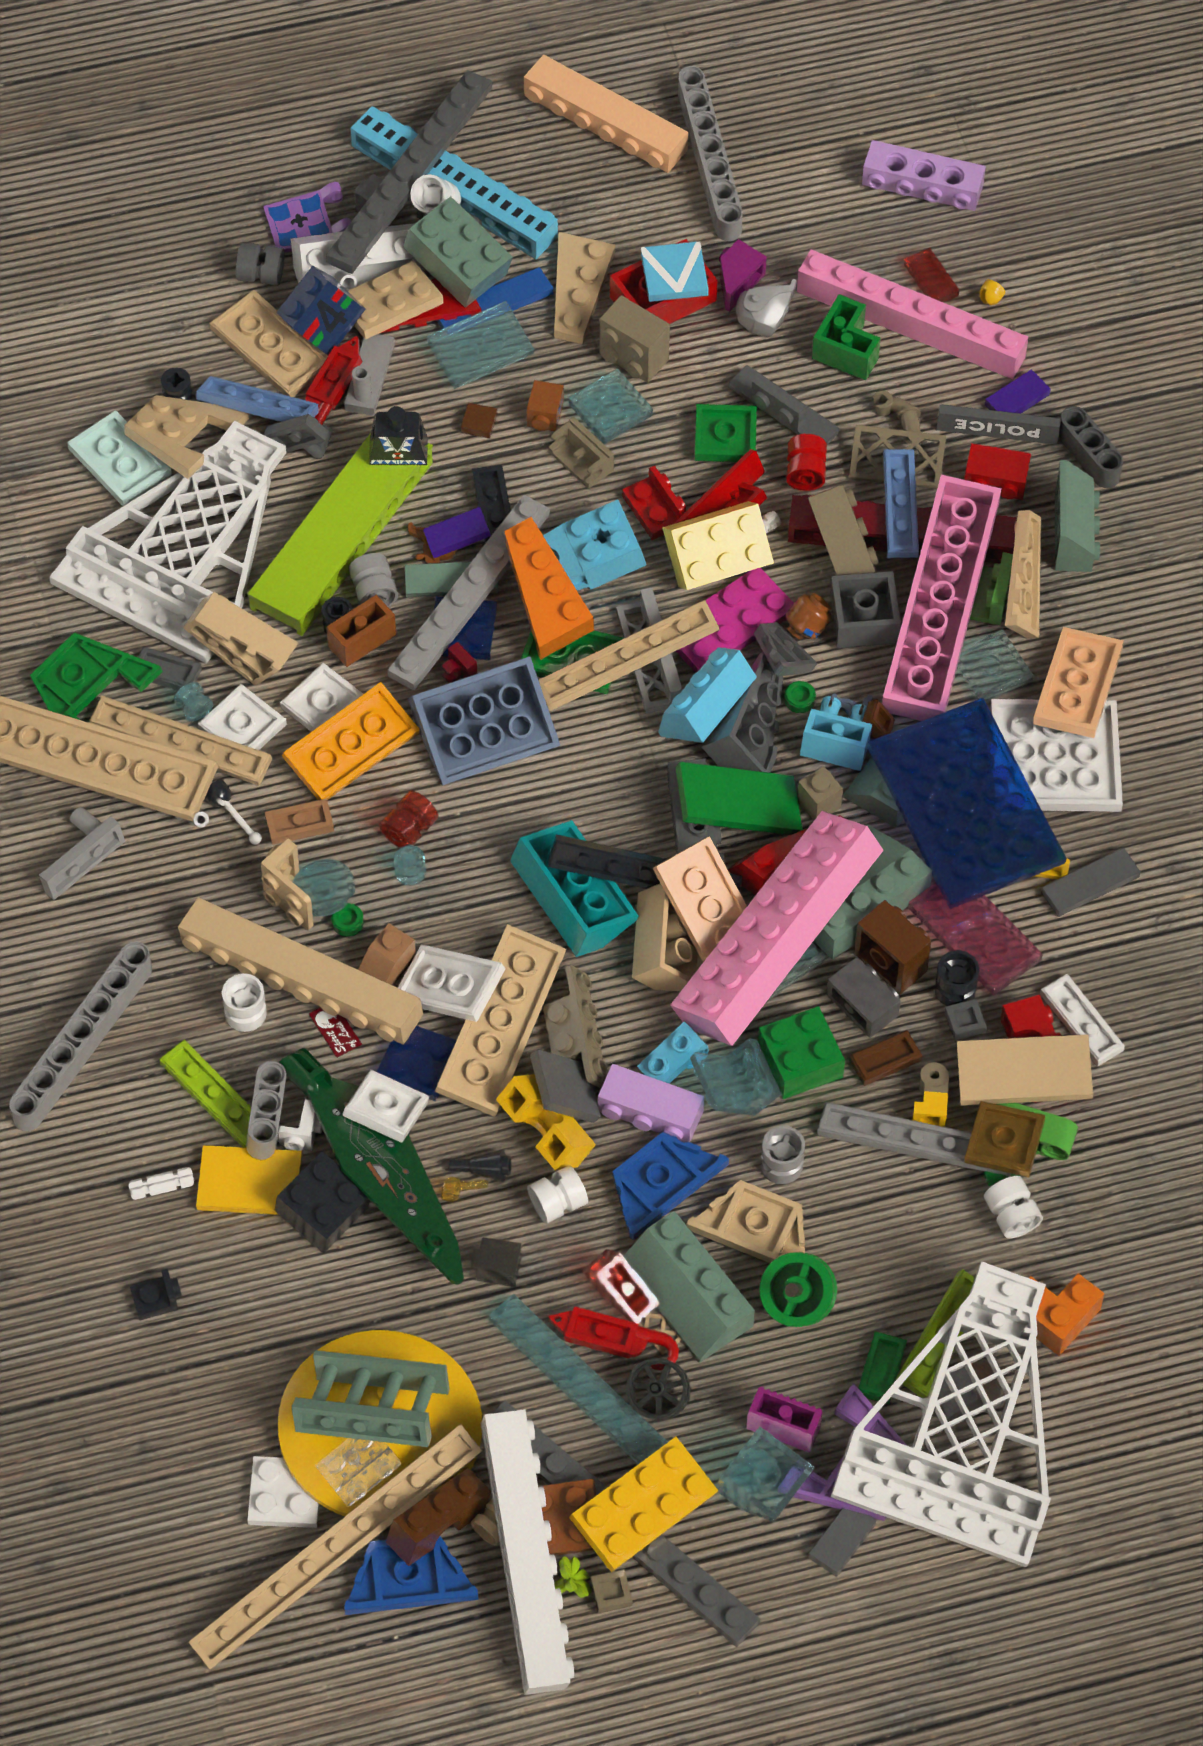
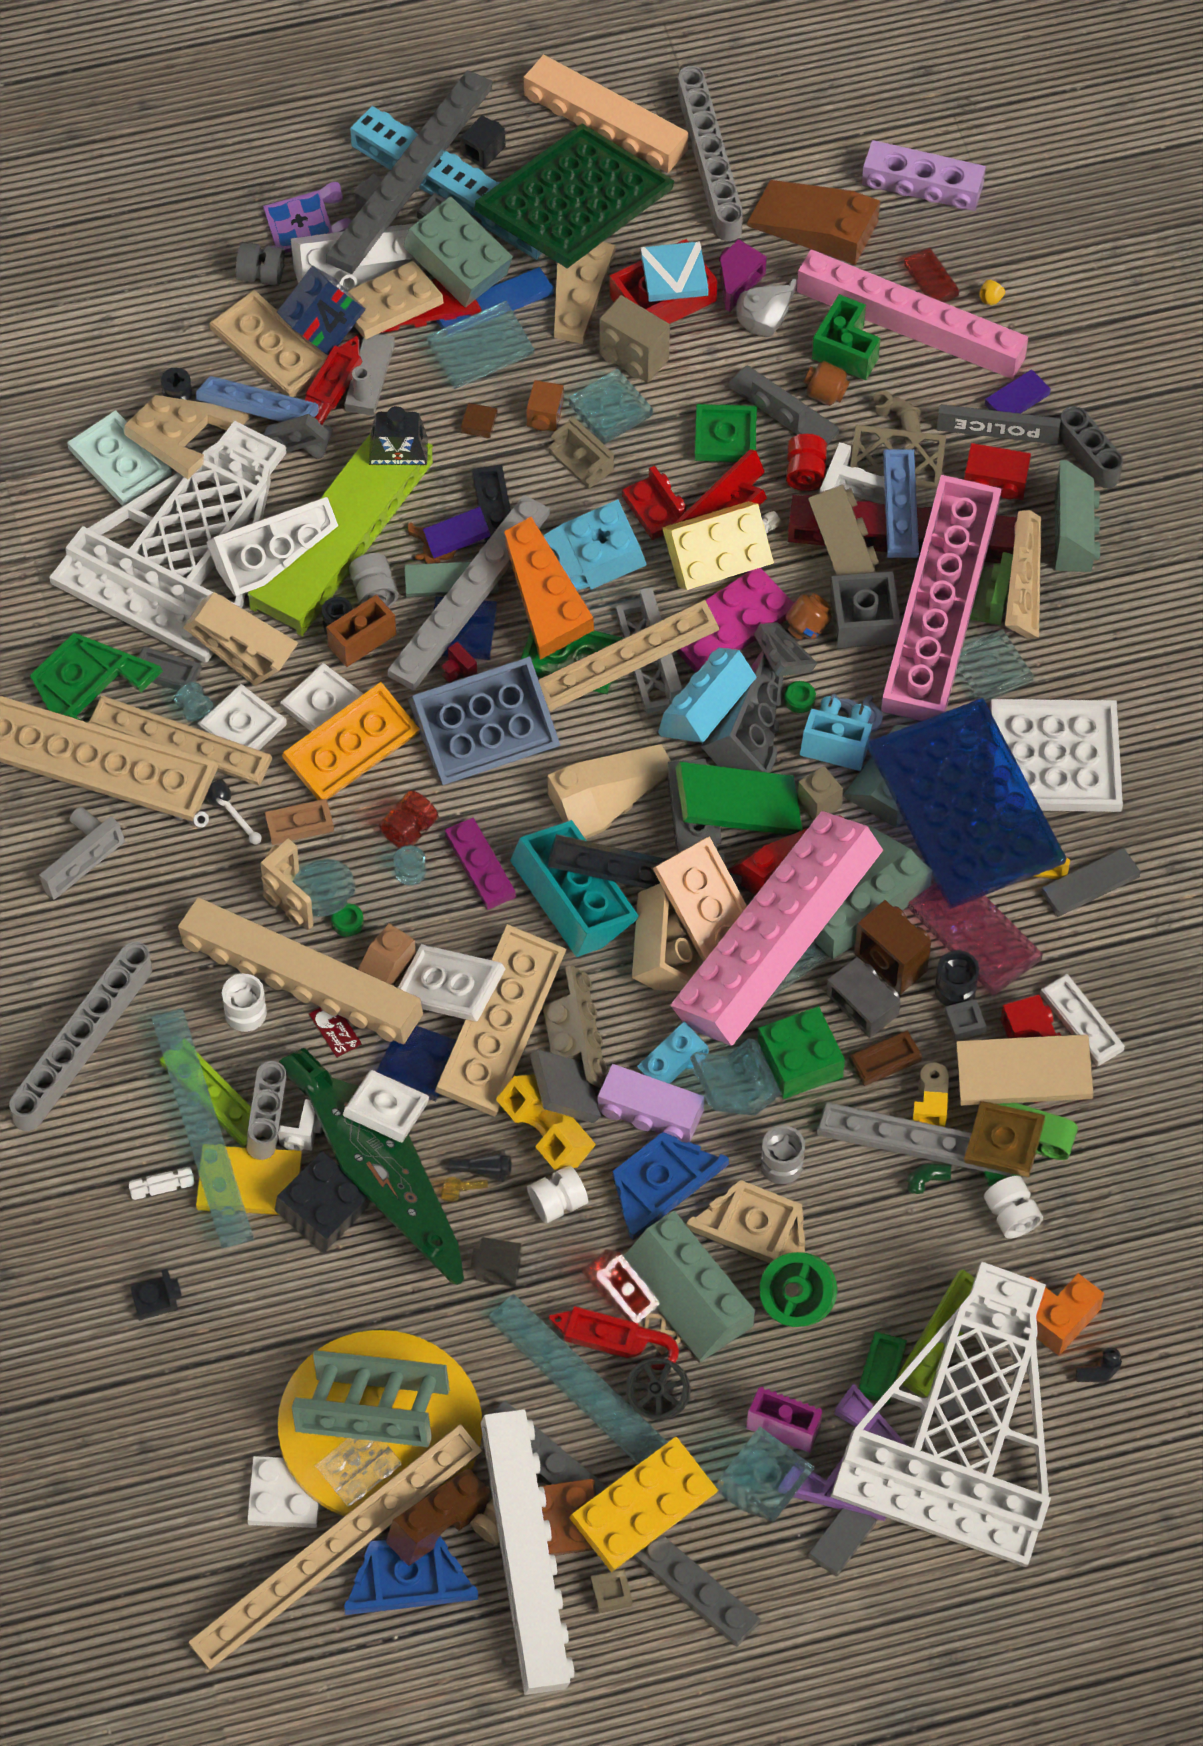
(202, 1128): none -> clear light blue tile
(261, 550): none -> white wedge
(431, 191): white wheel -> none
(480, 863): none -> magenta plate
(483, 141): none -> black brick
(572, 1577): lime plant -> none
(574, 195): none -> dark green plate
(605, 787): none -> tan wedge
(817, 218): none -> dark orange slope
(826, 383): none -> dark orange head
(863, 484): none -> white bracket
(879, 717): reddish brown tile -> none
(926, 1173): none -> dark green arm
(1078, 682): light nougat plate -> none
(1103, 1369): none -> black arm

